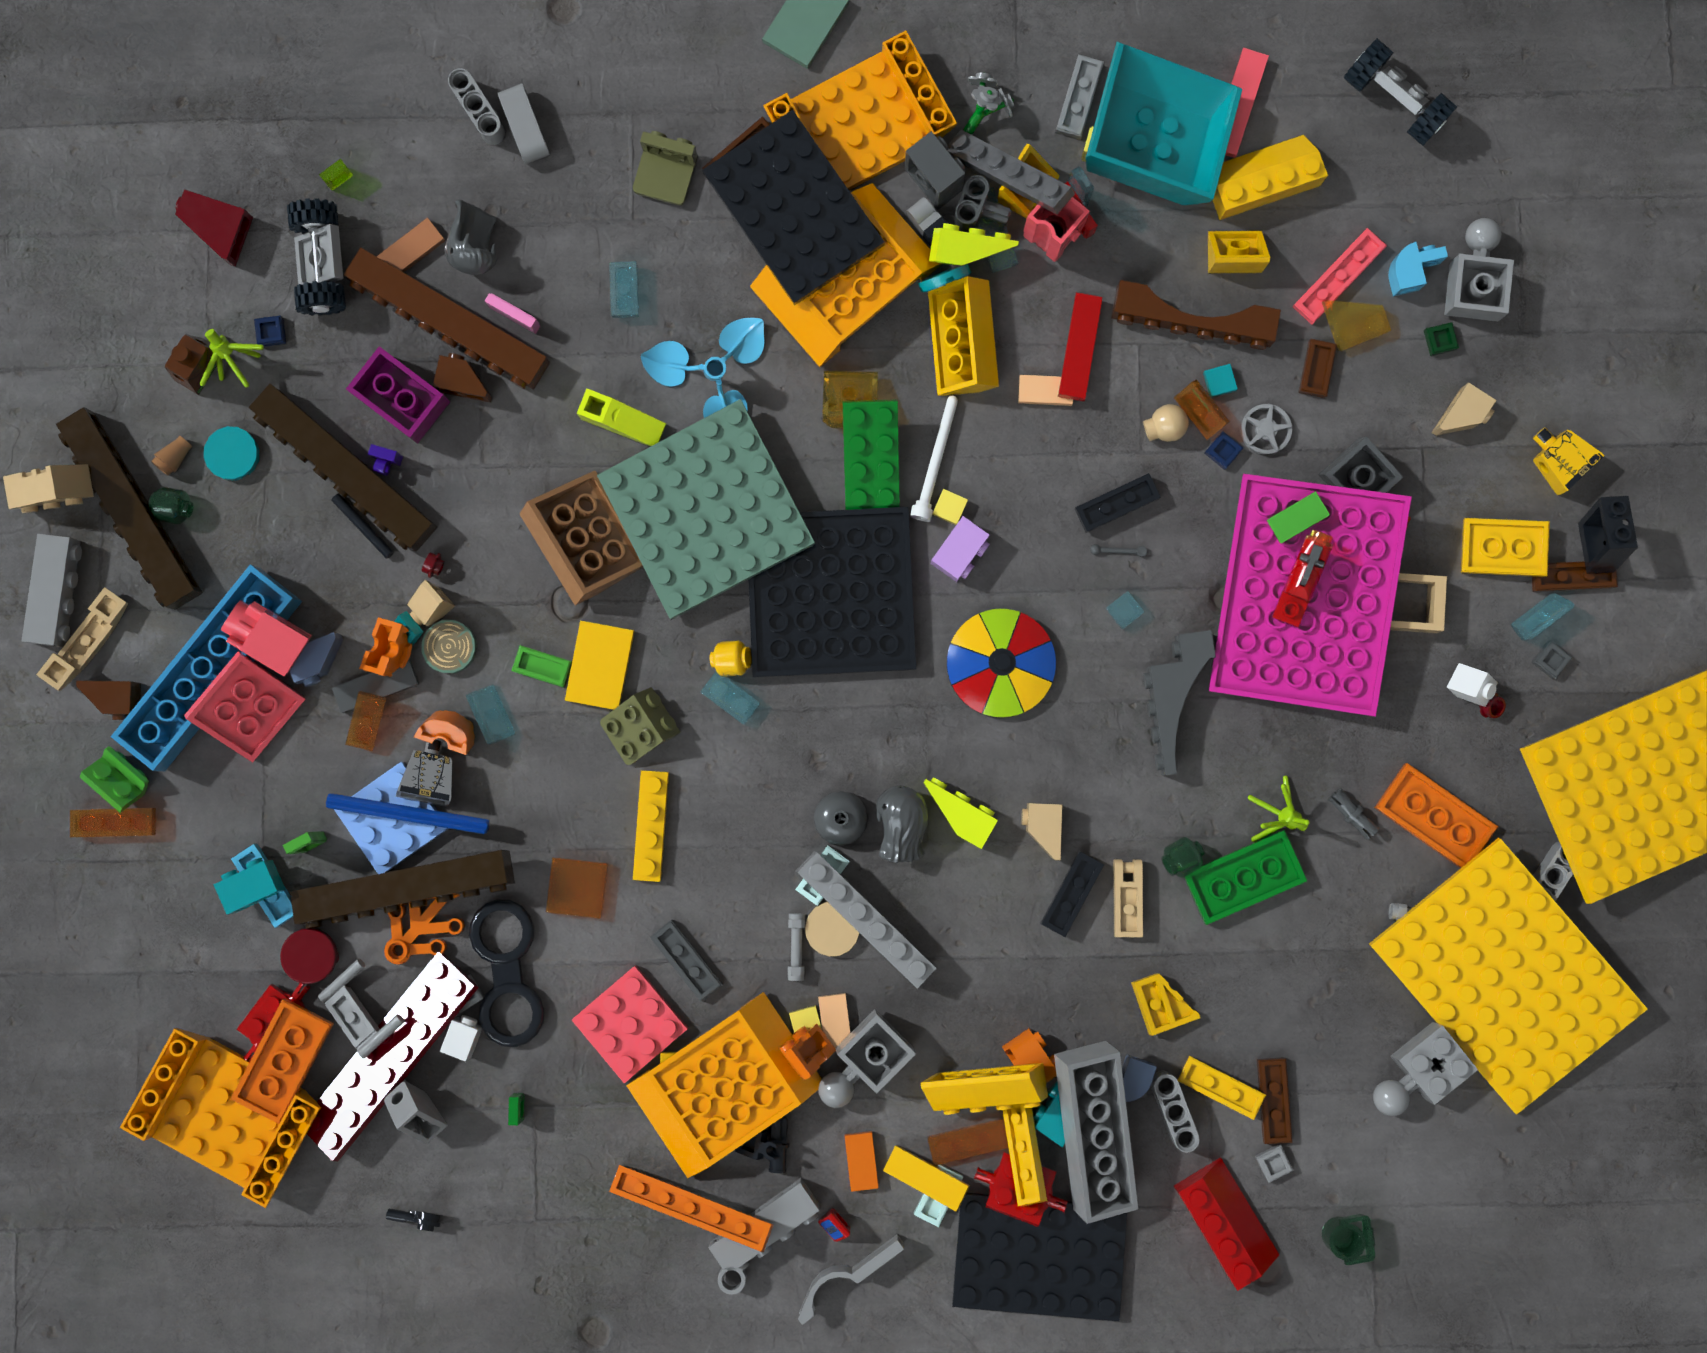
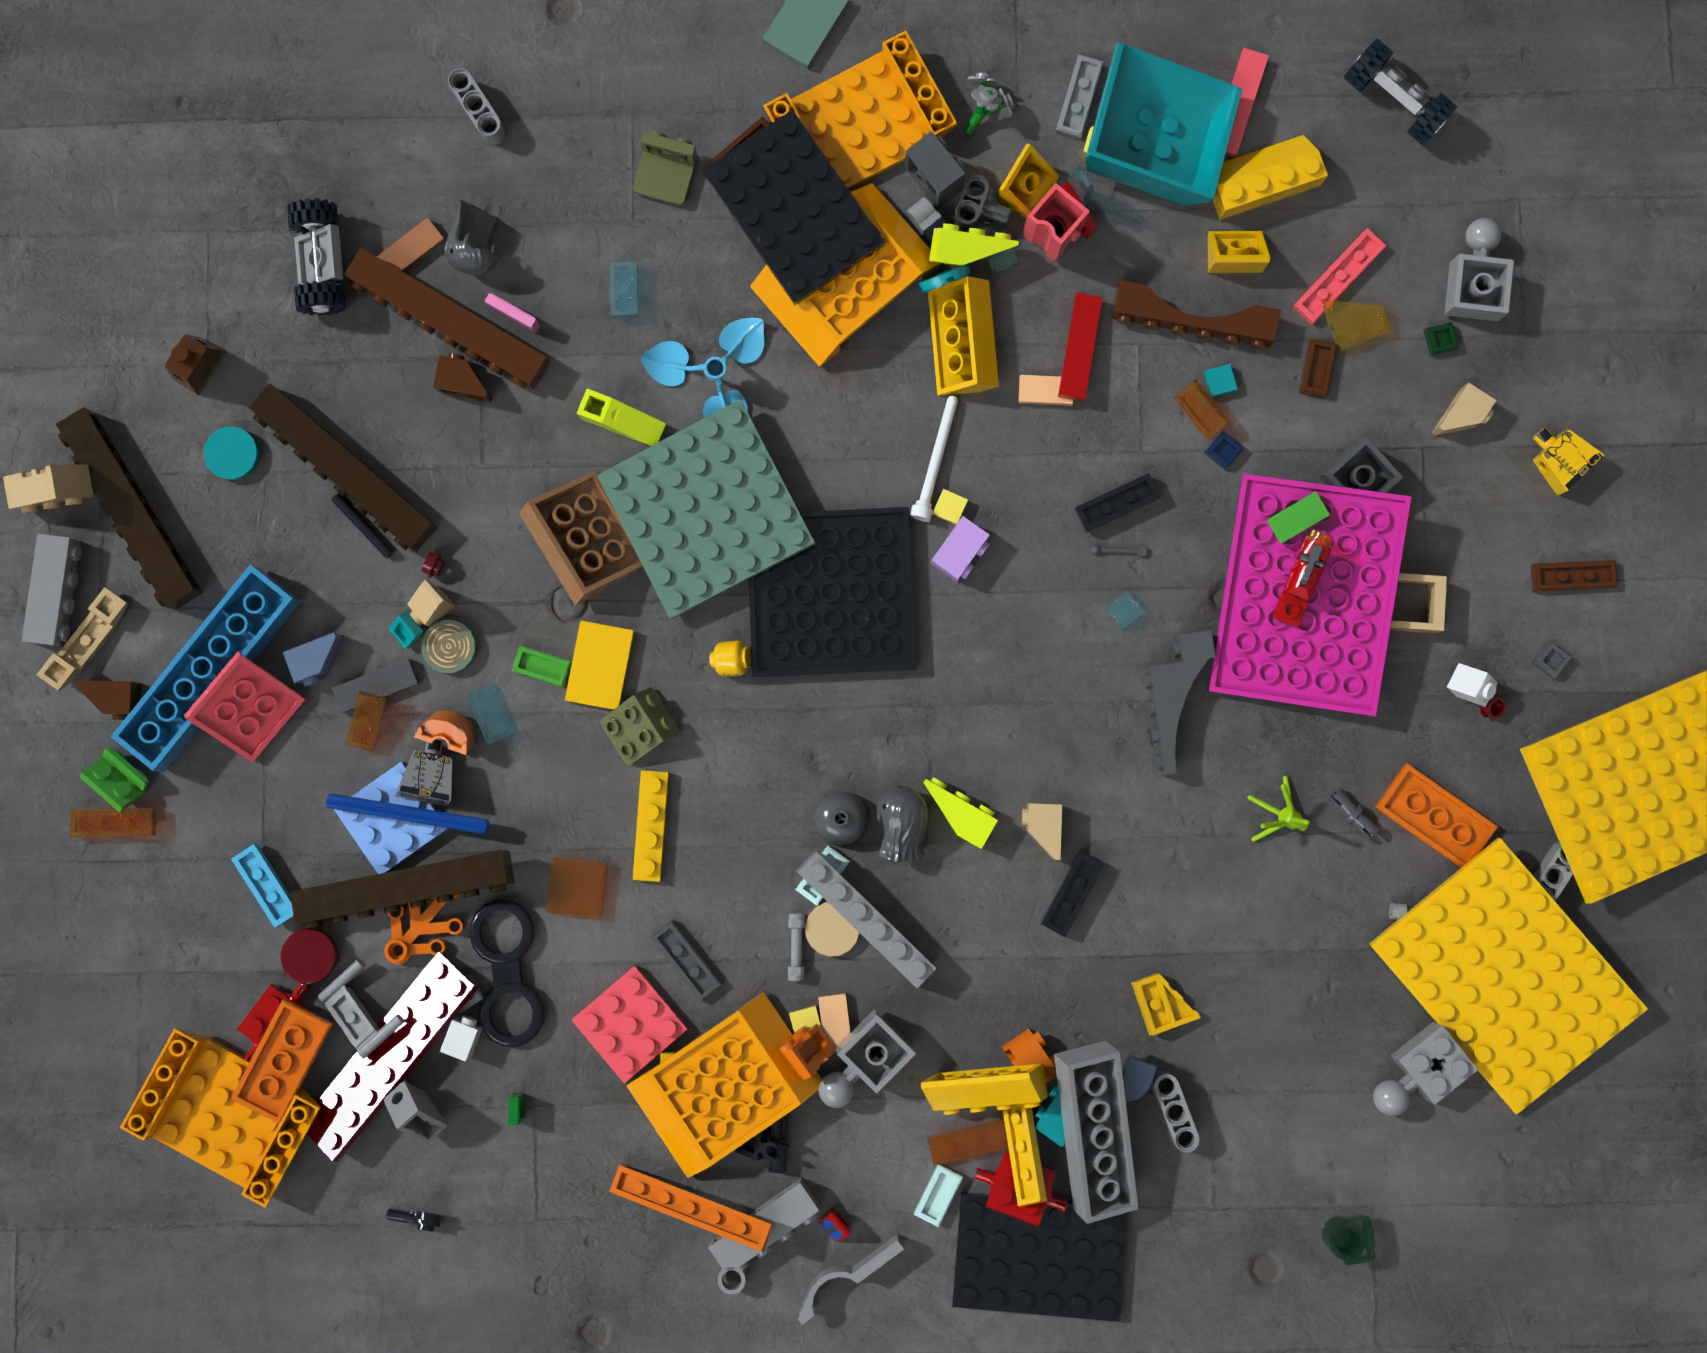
(170, 505): clear green head -> none
(171, 456): medium nougat cone -> none
(216, 223): dark red slope -> none
(223, 349): lime plant -> none
(249, 886): teal brick -> none
(265, 636): coral piece -> none
(270, 331): dark blue tile -> none
(305, 842): bright green tile -> none
(336, 174): clear neon green tile -> none
(384, 459): dark purple tile -> none
(389, 649): orange cylinder -> none
(398, 394): magenta brick -> none
(523, 123): light grey beam -> none
(730, 698): clear light blue plate -> none
(846, 386): clear yellow slope -> none
(861, 1161): orange tile -> none
(871, 454): green plate -> none
(926, 1178): yellow tile -> none
(1001, 663): dish -> none
(1010, 172): flat silver plate -> none
(1128, 899): tan plate -> none
(1167, 423): tan piece -> none
(1183, 857): clear green head -> none
(1221, 1087): yellow tile -> none
(1227, 1223): red slope -> none
(1245, 877): green plate -> none
(1266, 429): light grey wheel -> none
(1274, 1163): light grey tile -> none
(1276, 1104): reddish brown tile -> none
(1407, 267): medium azure brick -> none
(1505, 547): yellow tile -> none
(1541, 616): clear light blue slope -> none
(1605, 527): black window -> none

